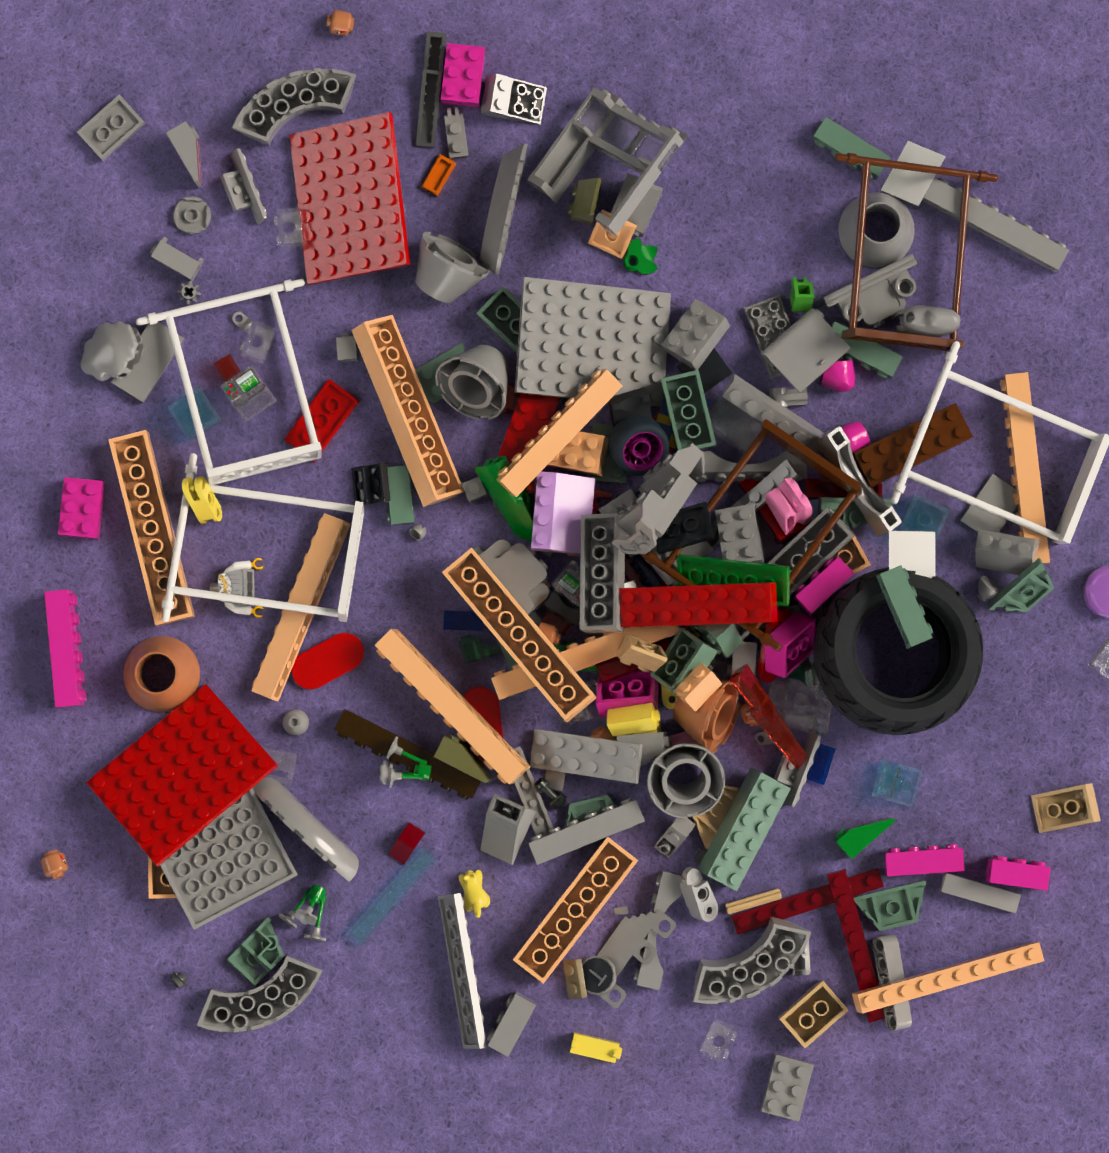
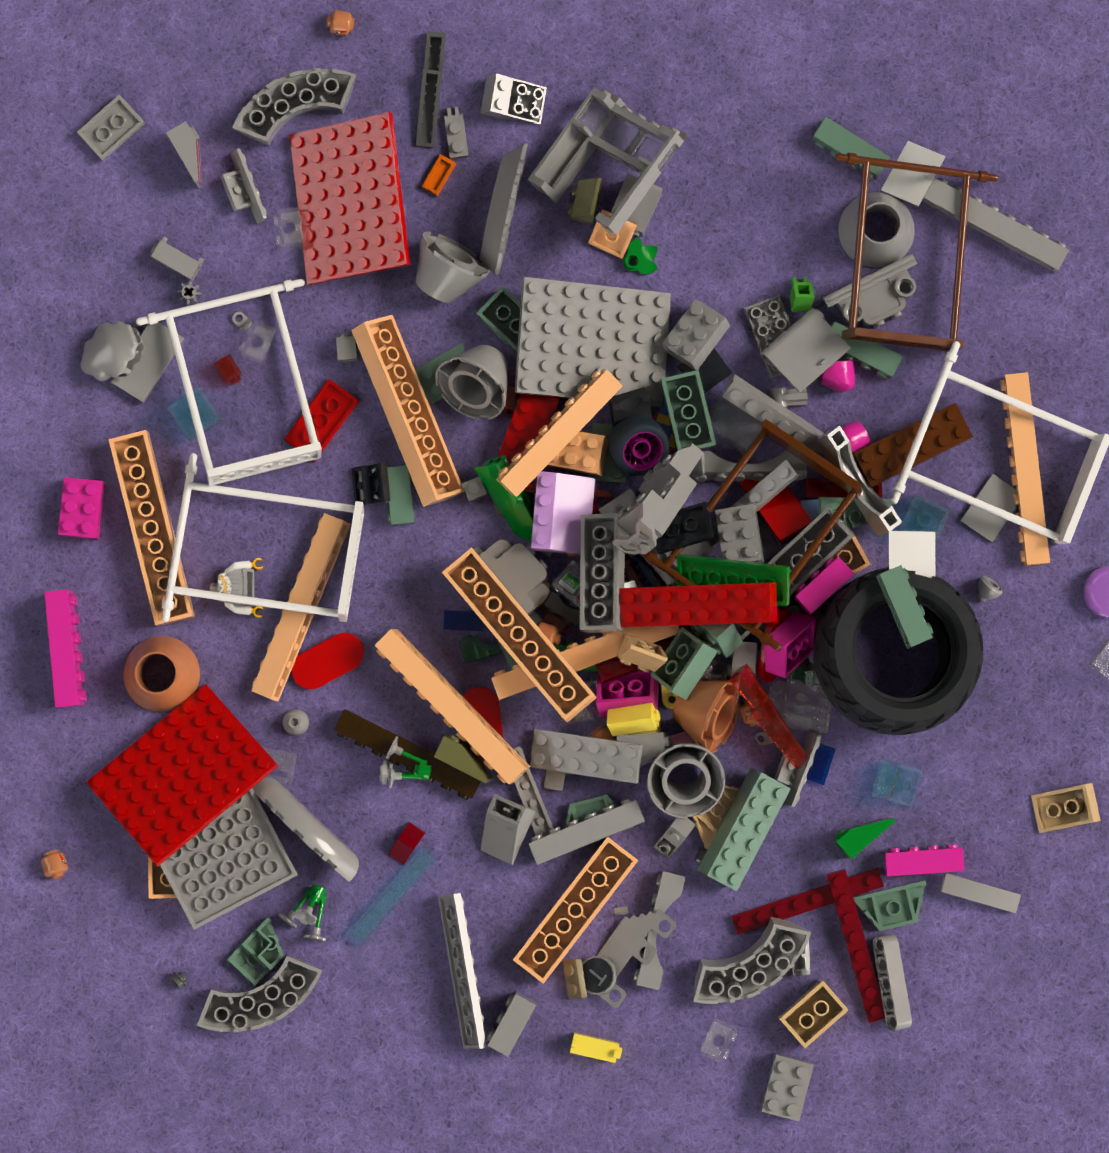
(197, 218): light grey tile -> none
(202, 499): light yellow piece -> none
(248, 393): clear slope -> none
(418, 532): light grey hinge -> none
(463, 75): dark pink brick -> none
(474, 895): light yellow animal -> none
(556, 800): pearl dark grey bar -> none
(698, 687): light nougat brick -> none
(698, 895): light grey piece -> none
(753, 901): tan axle -> none
(789, 505): bright pink piece -> none
(927, 321): light grey piece -> none
(947, 977): light nougat brick -> none
(1005, 551): light grey slope -> none
(1017, 873): dark pink brick -> none
(1024, 590): sand green wing -> none

